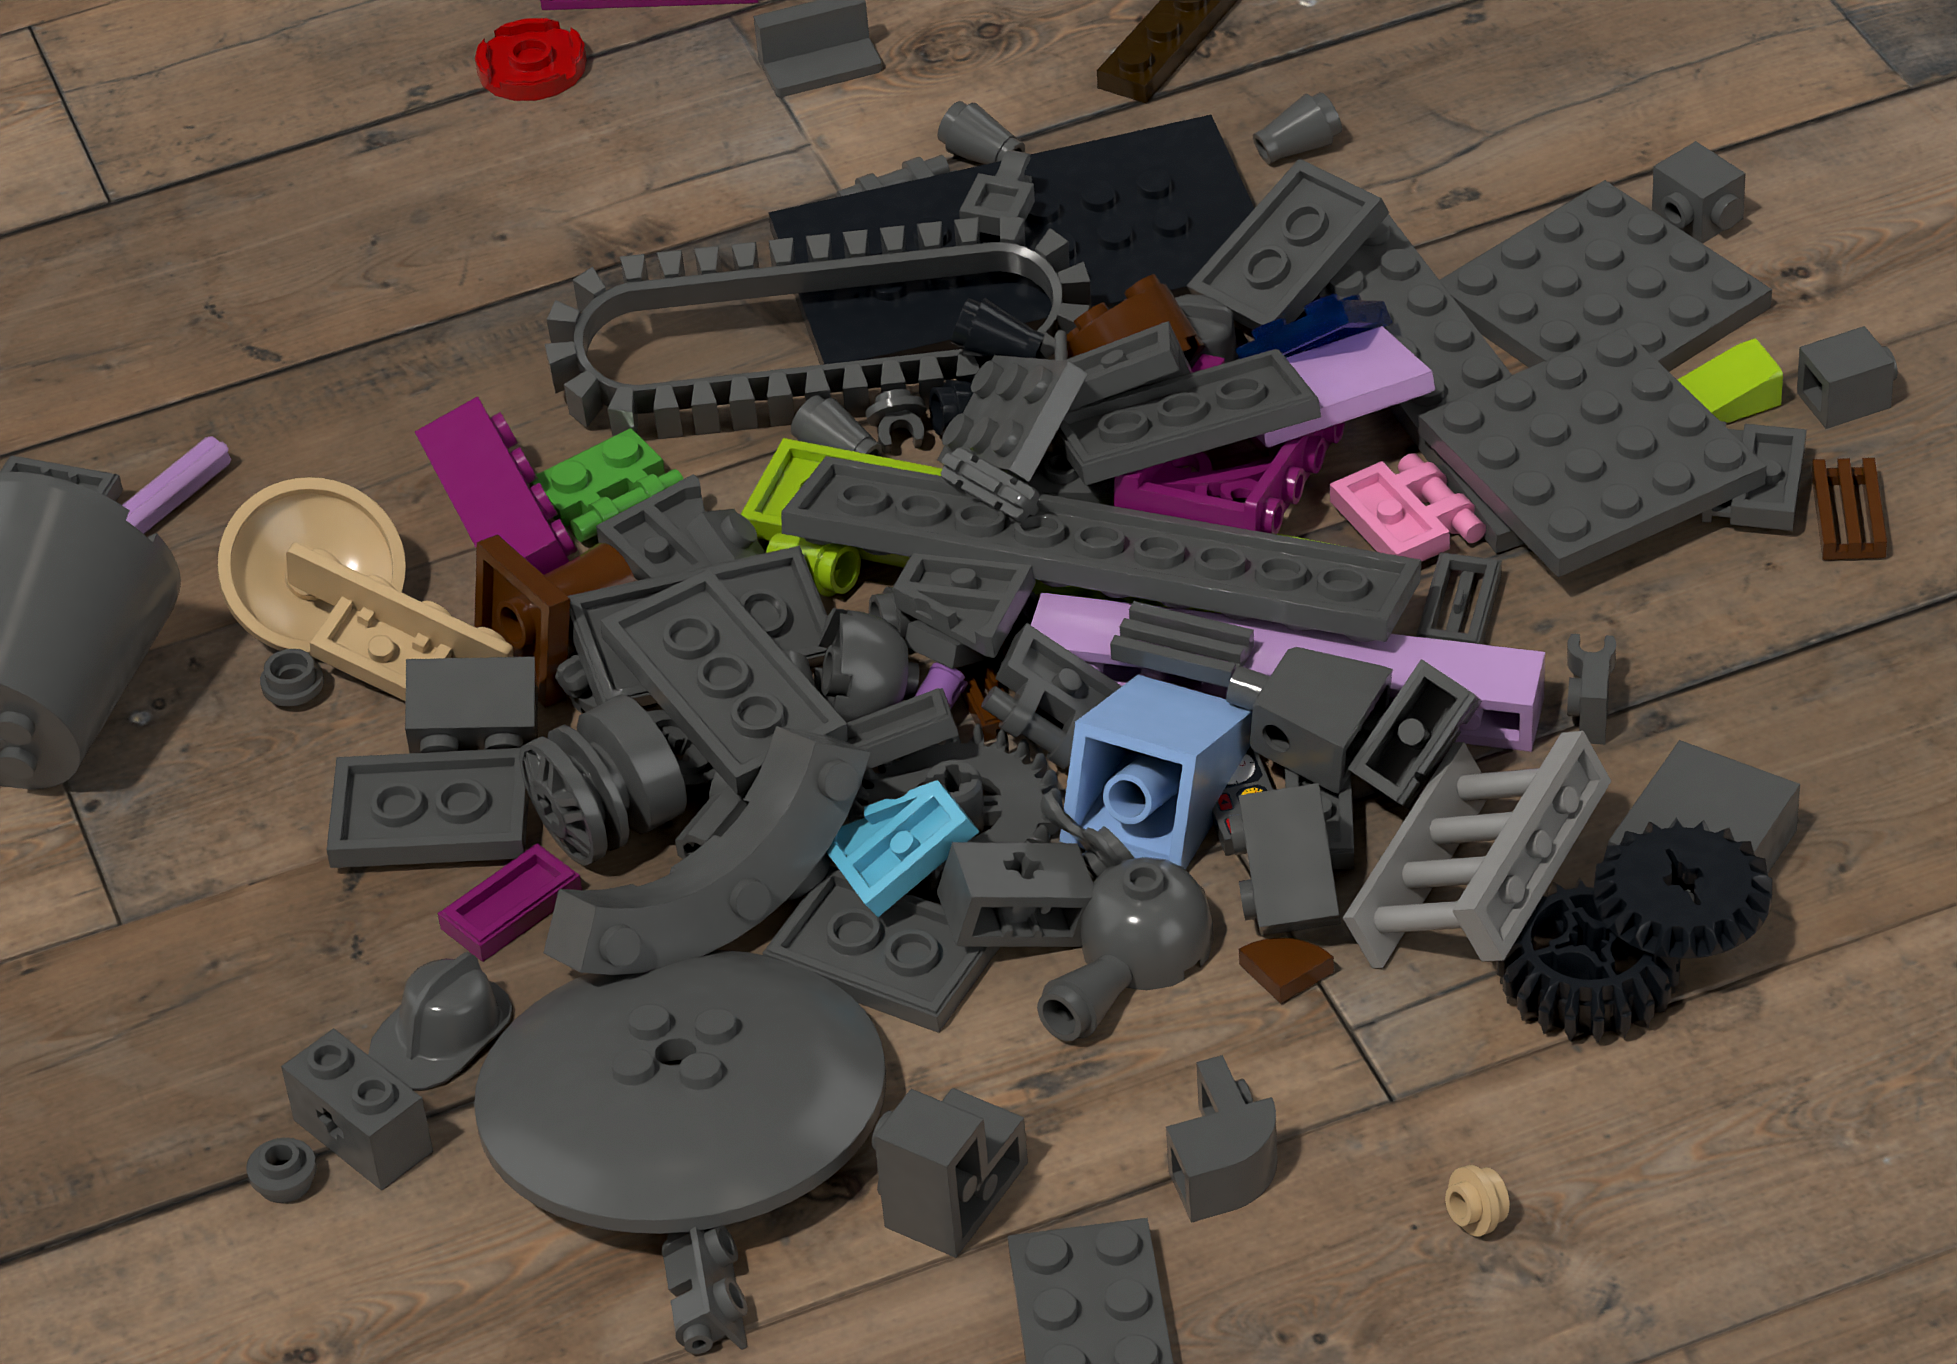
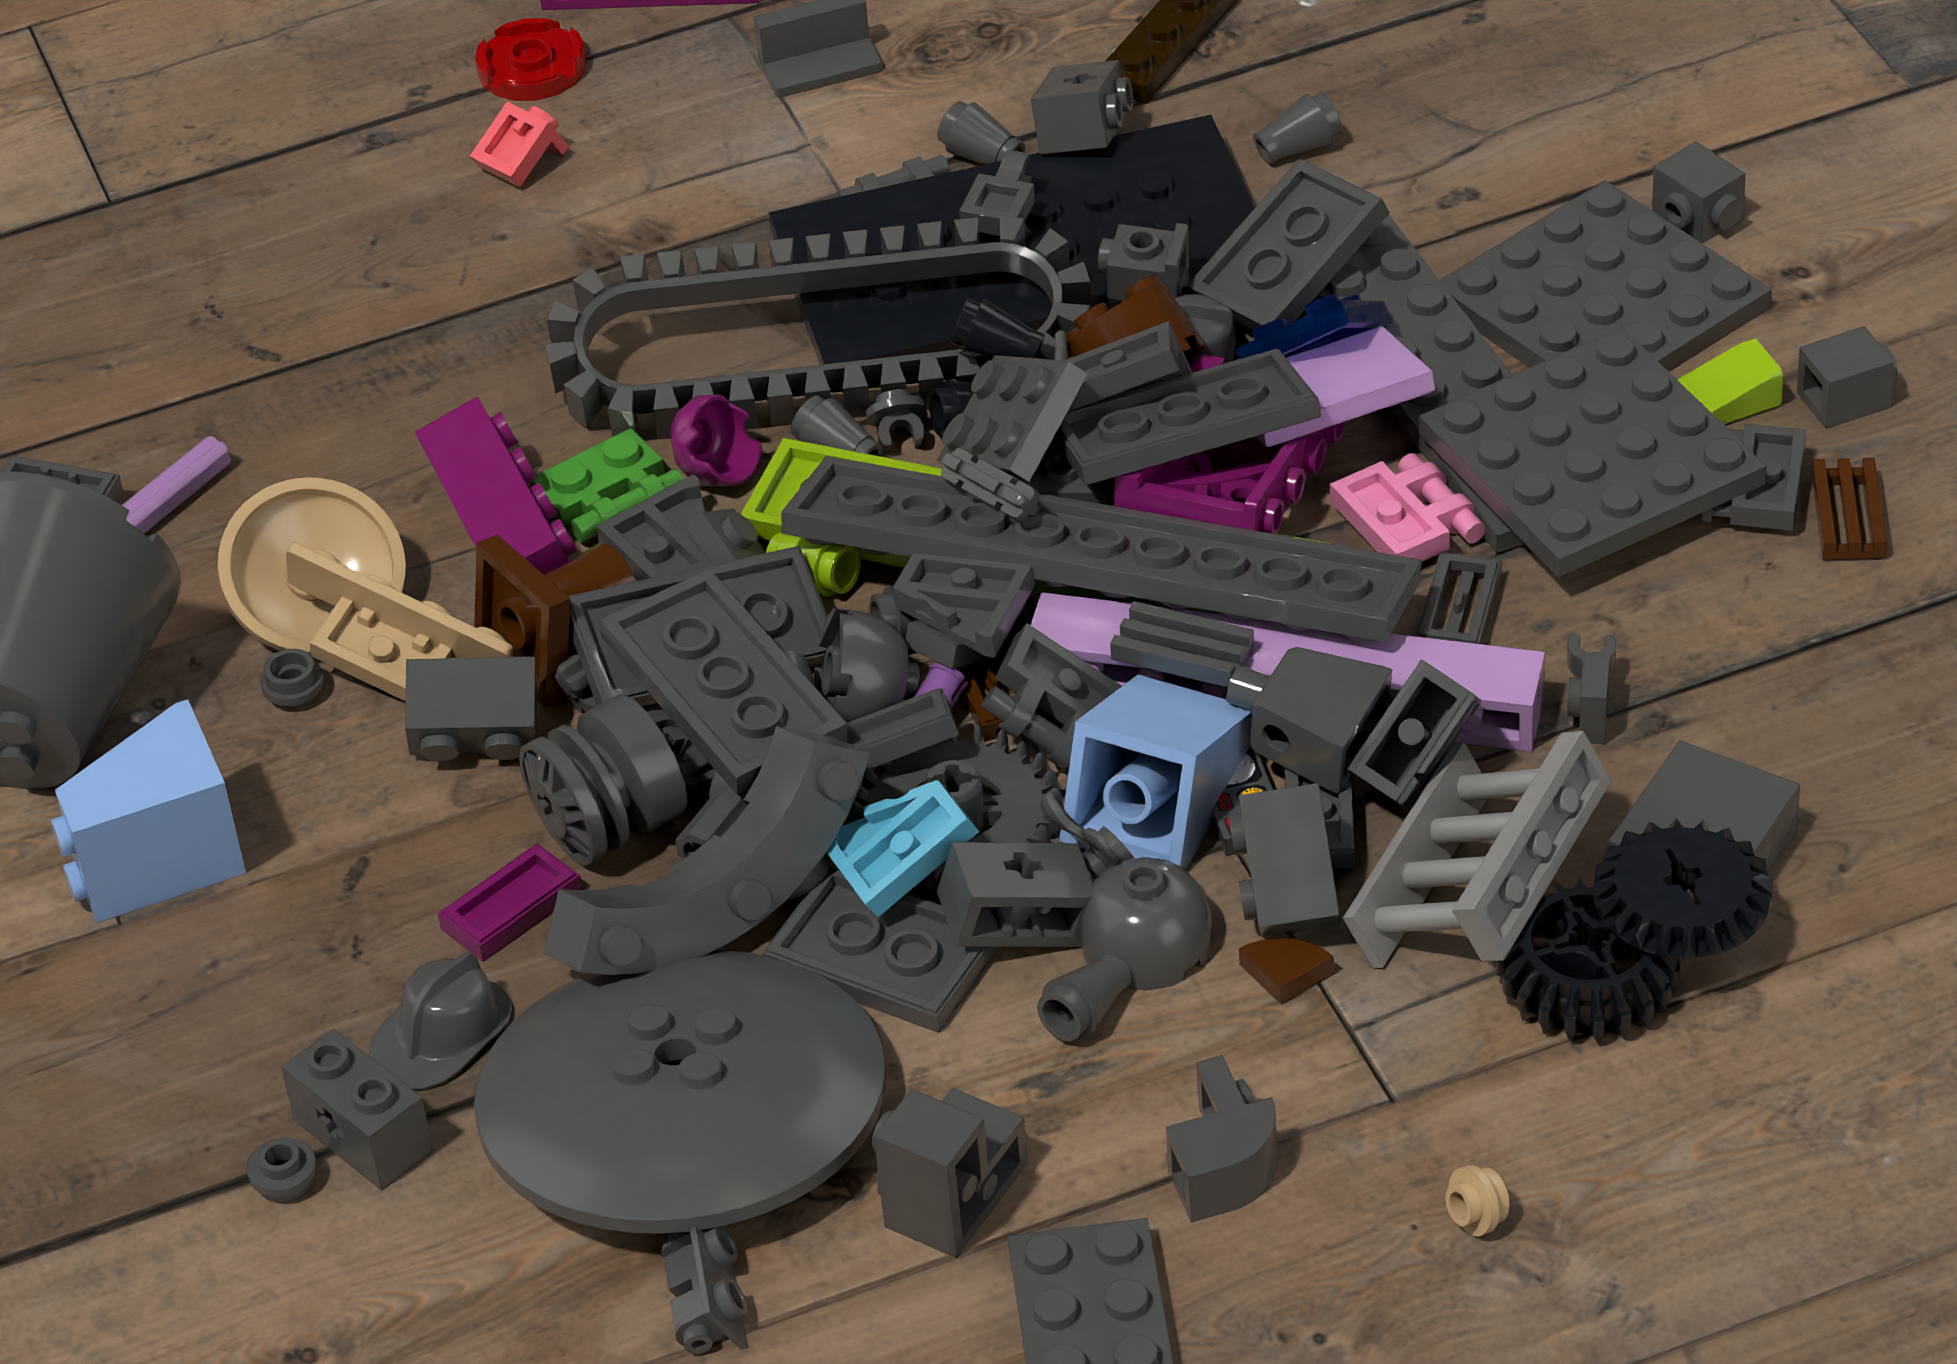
(148, 819): none -> light blue slope
(427, 808): dark grey plate -> none
(517, 142): none -> coral bracket
(713, 442): none -> magenta hair
(1080, 106): none -> dark grey brick
(1144, 252): none -> dark grey brick

